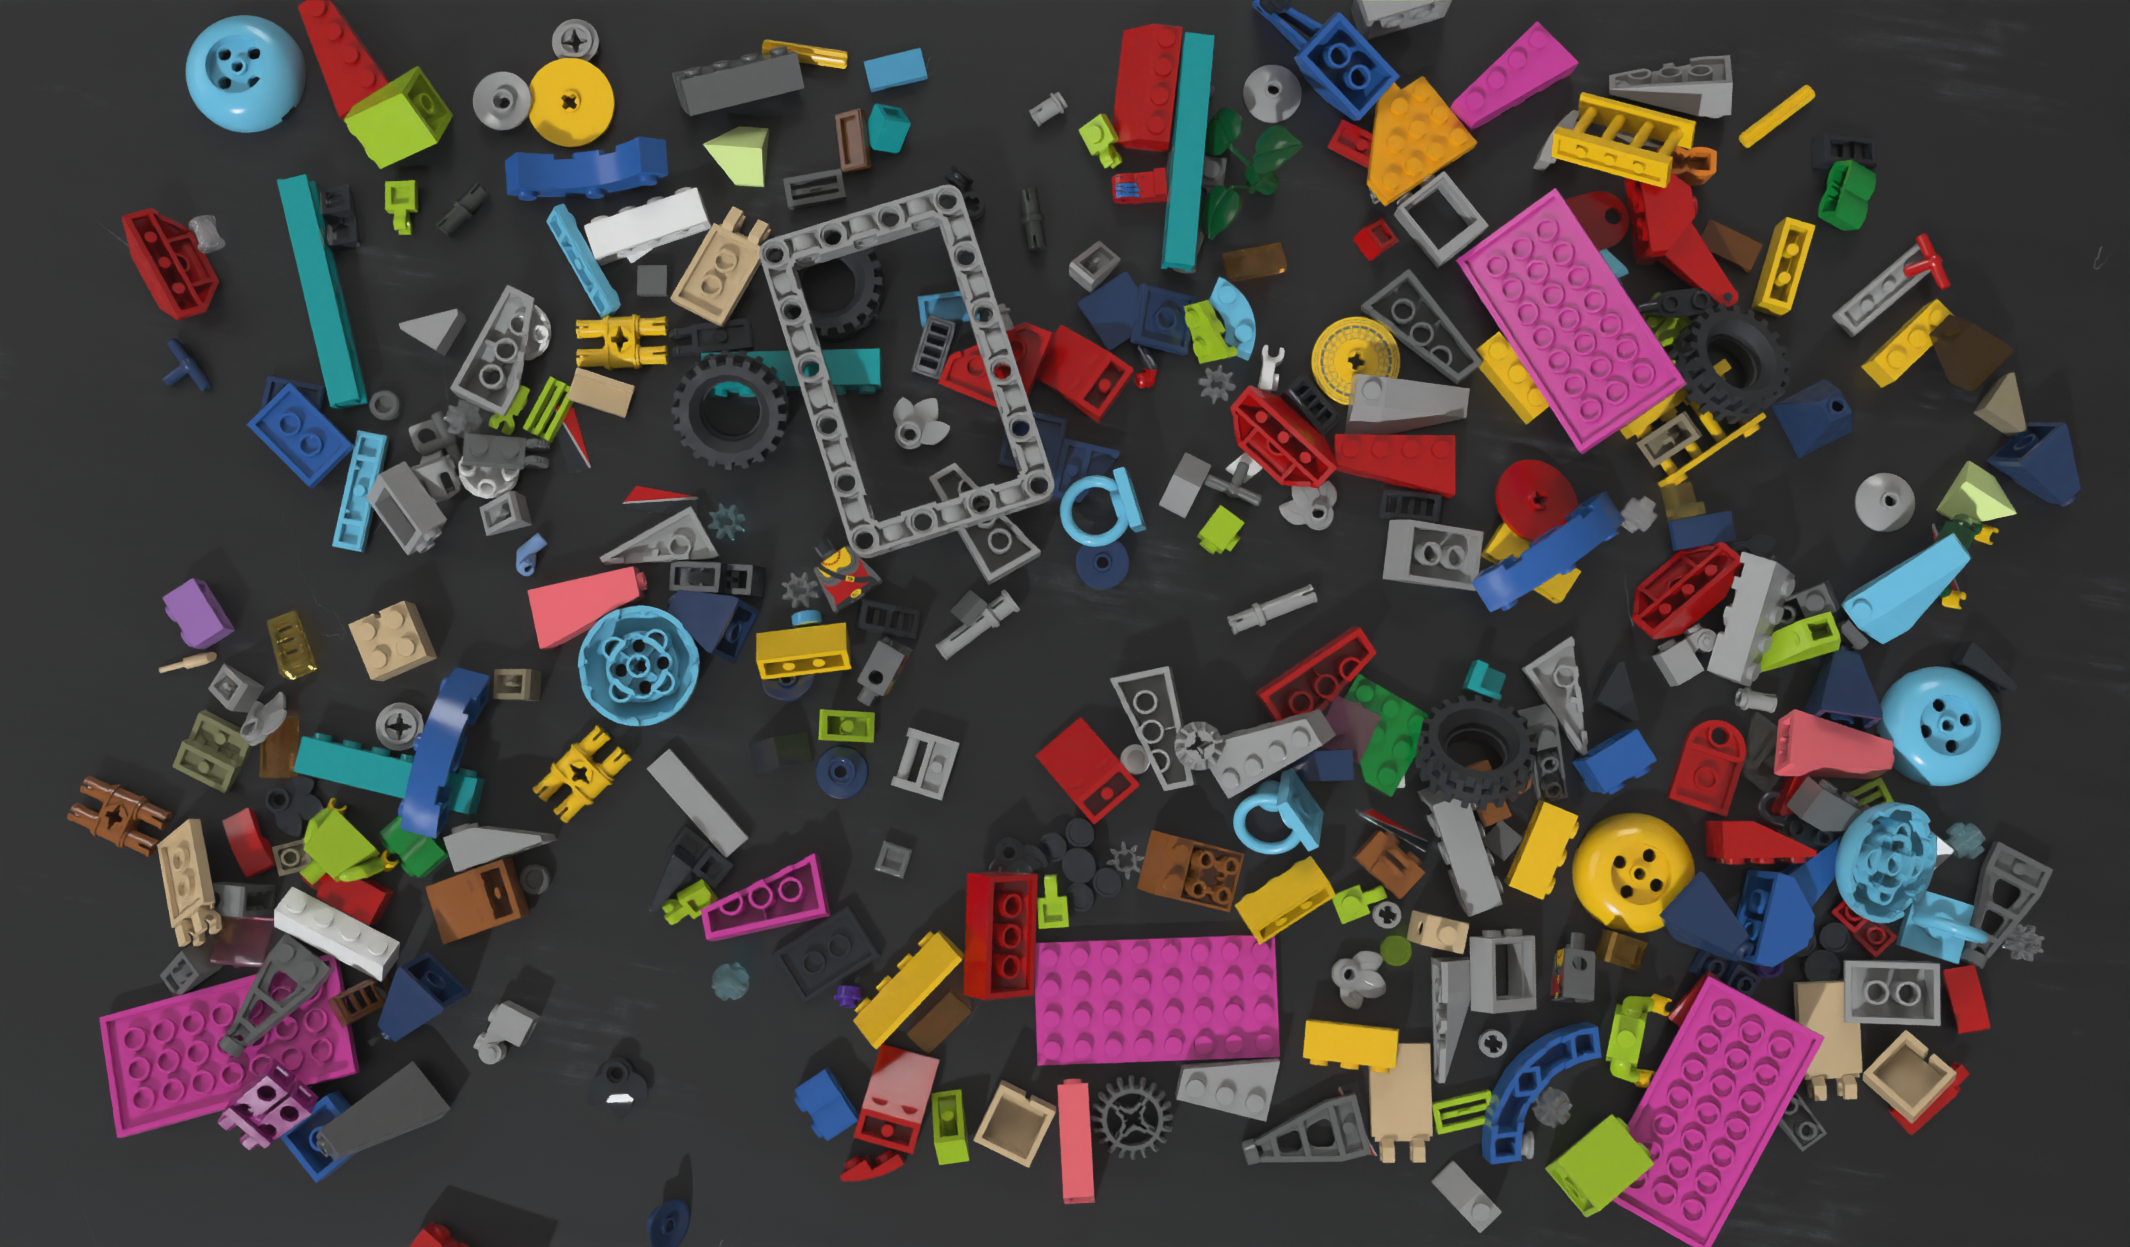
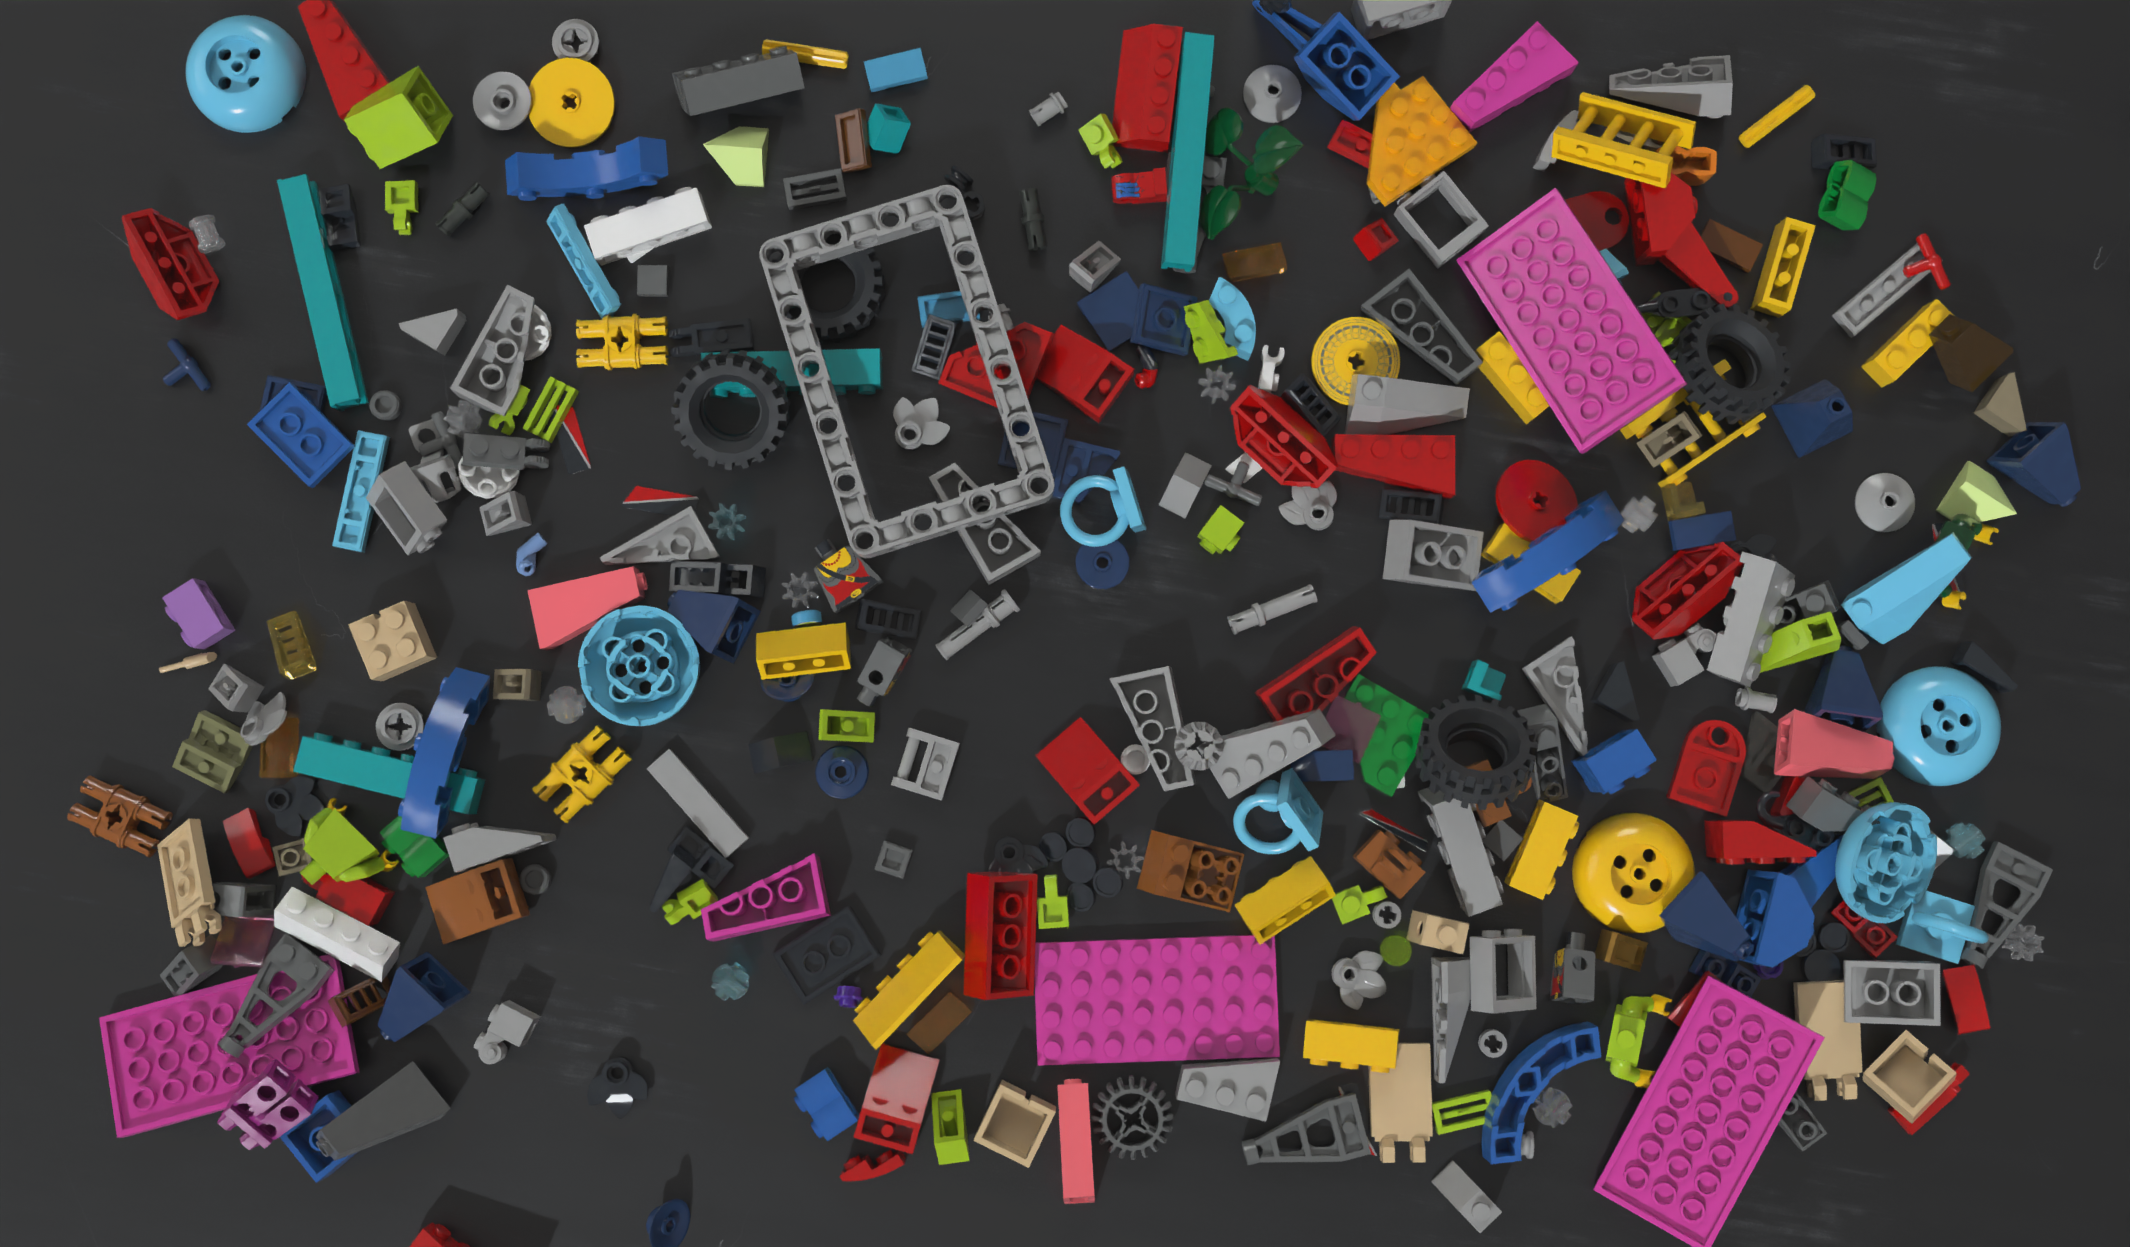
(566, 704): none -> clear gear
(600, 392): tan panel -> none
(721, 269): tan tile -> none
(1600, 1165): lime slope -> none

